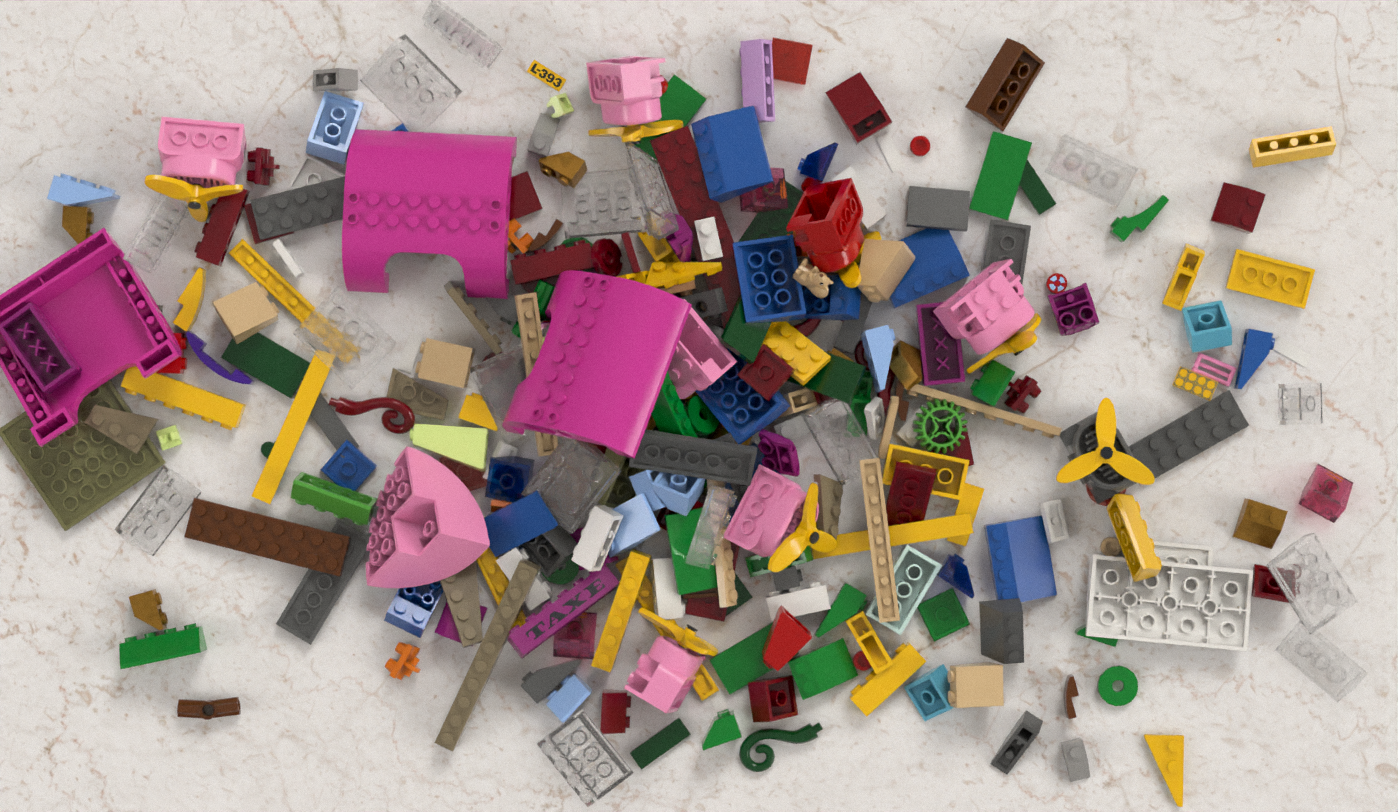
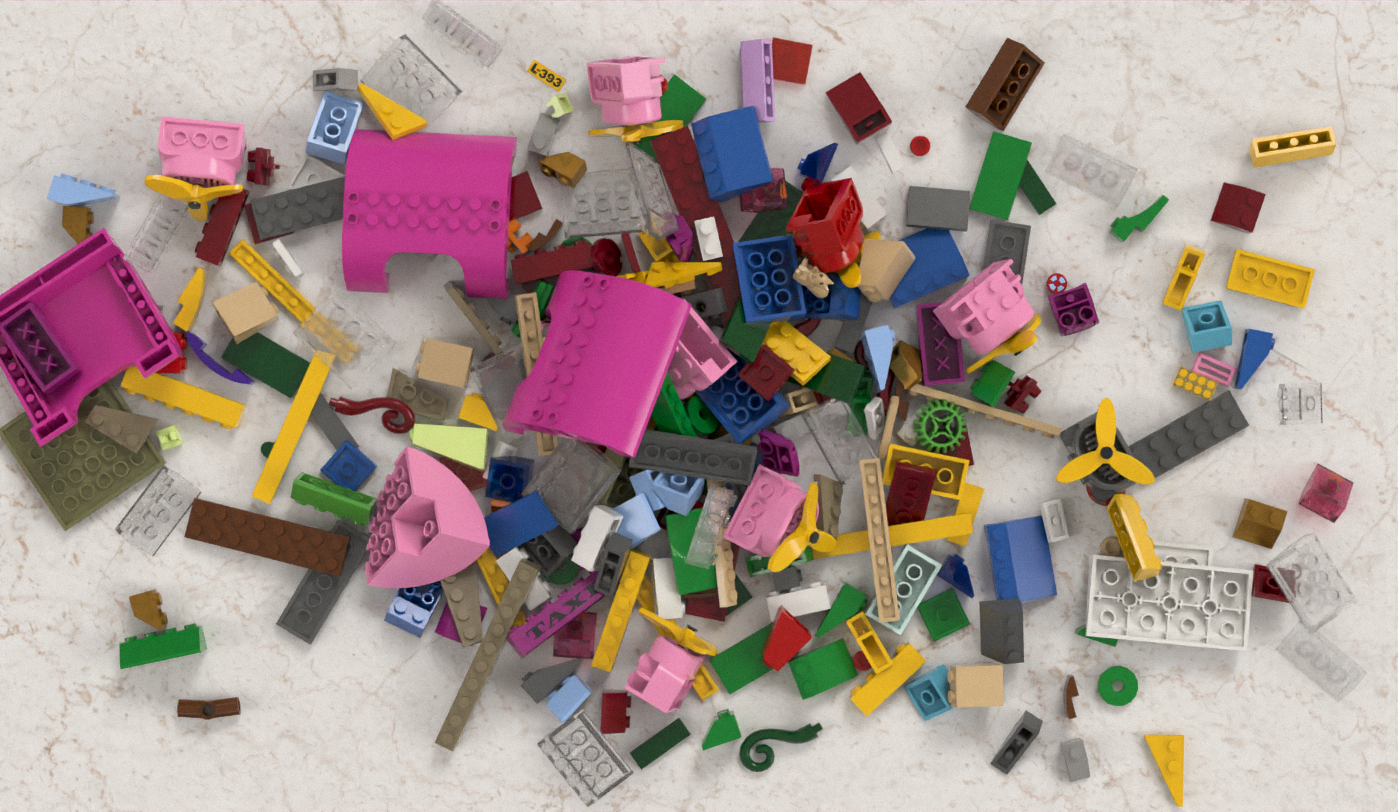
(392, 116): none -> yellow wing
(406, 663): orange hips -> none
(612, 564): none -> dark grey slope
(772, 698): dark red slope -> none

